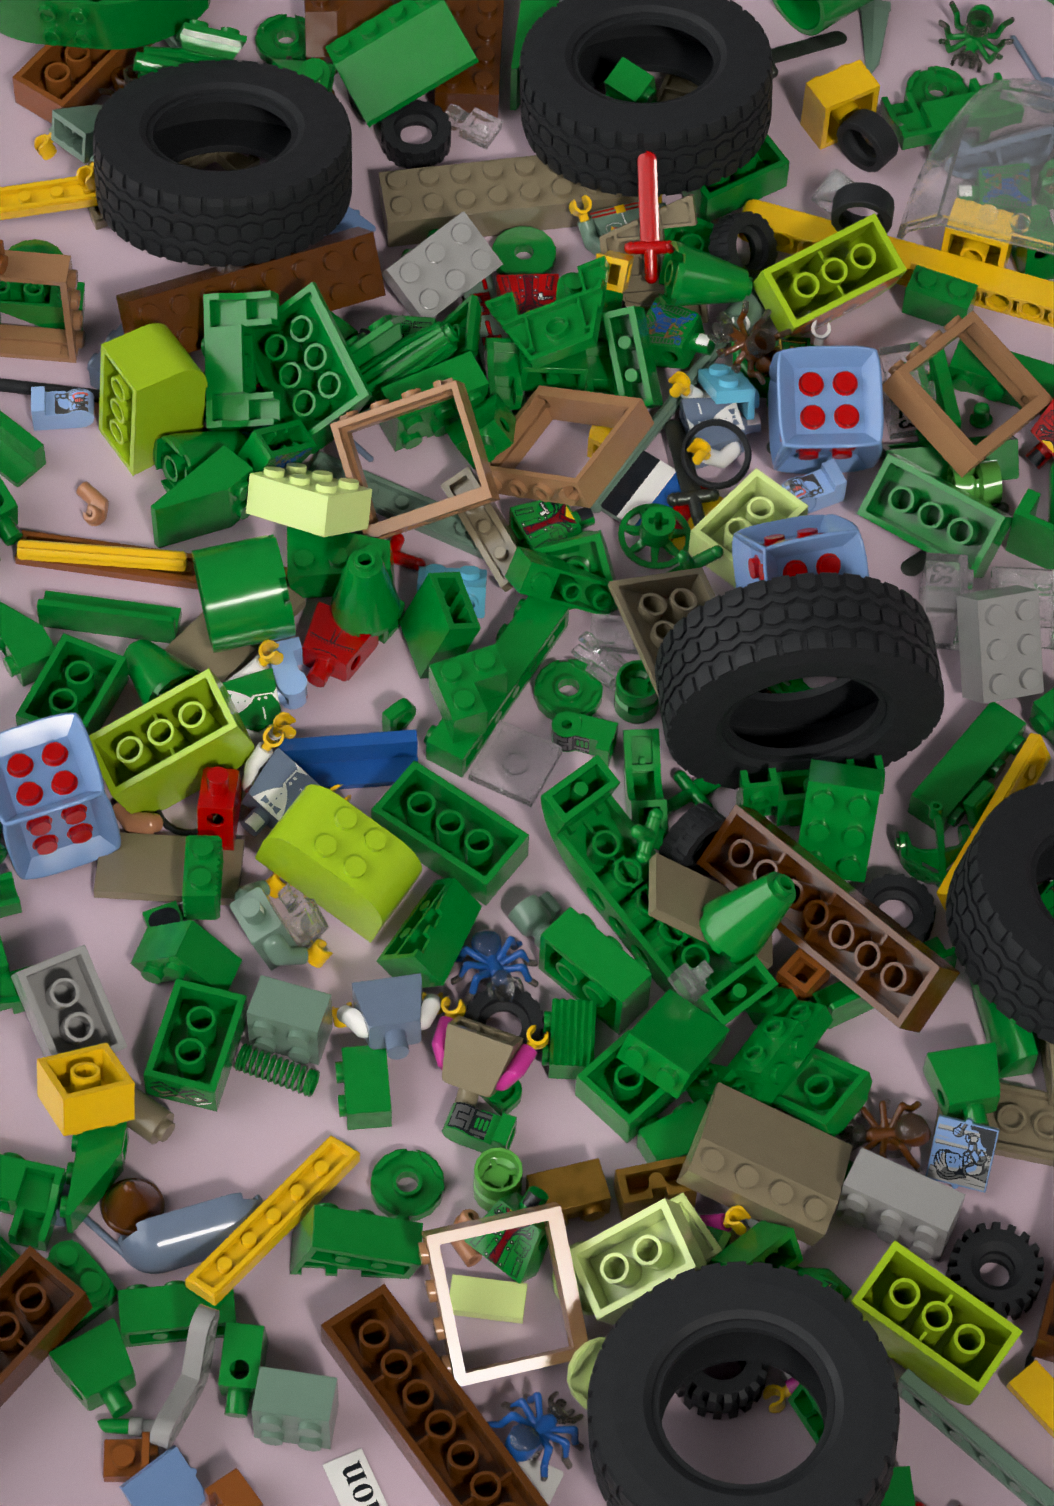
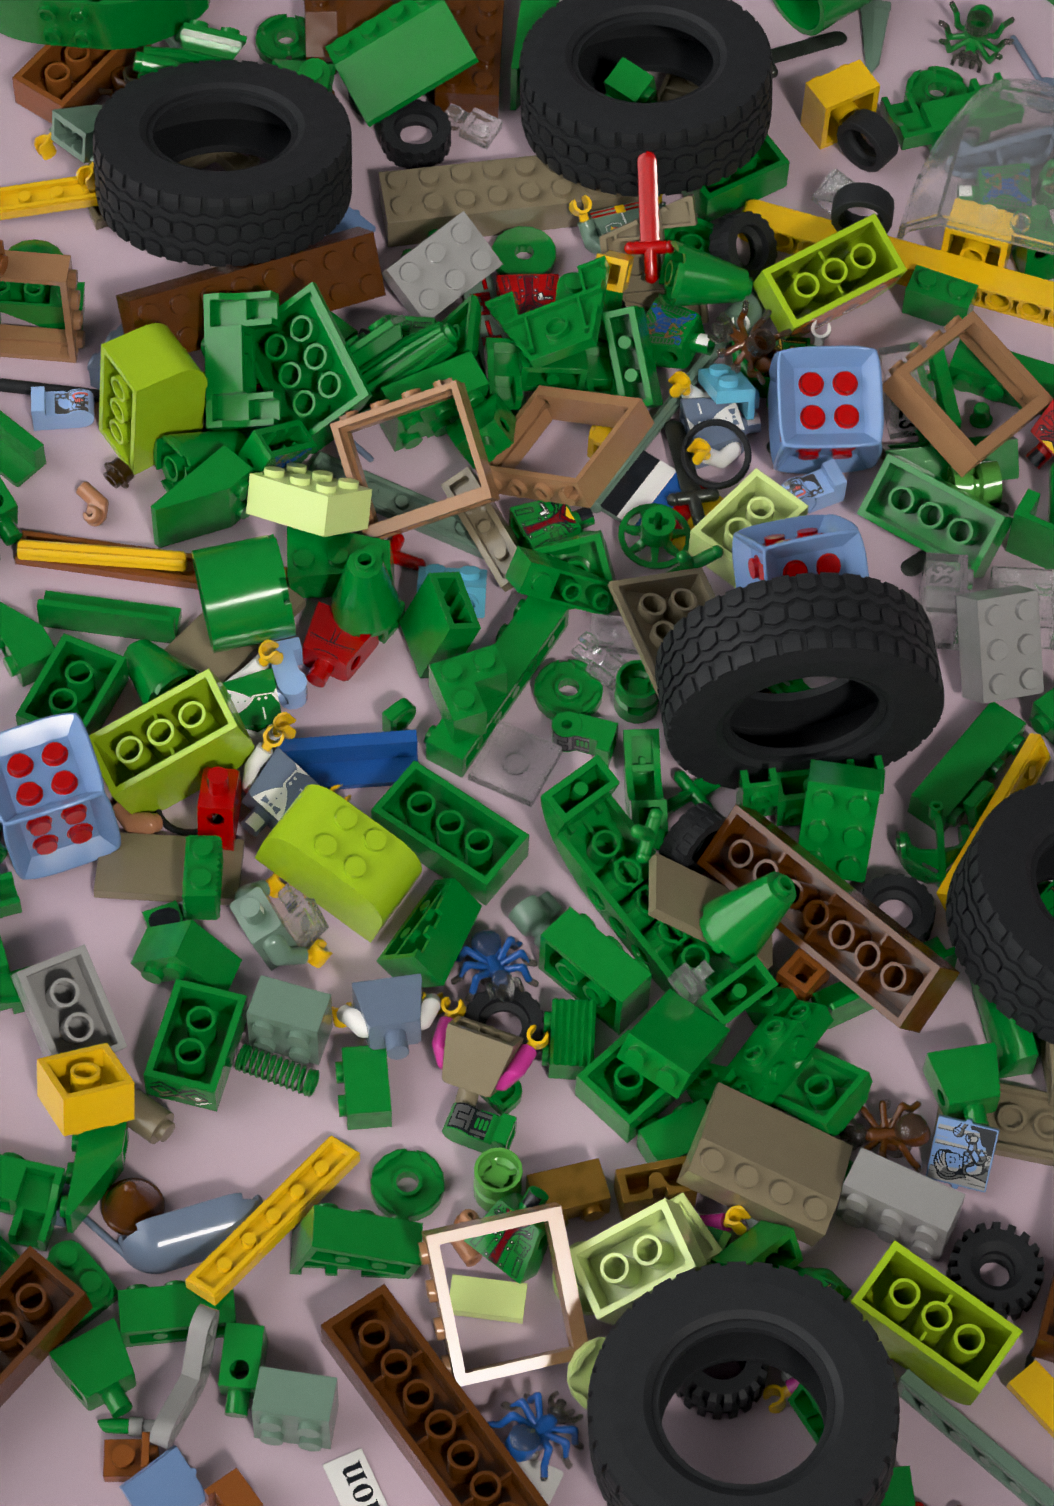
(118, 473): none -> dark brown plate

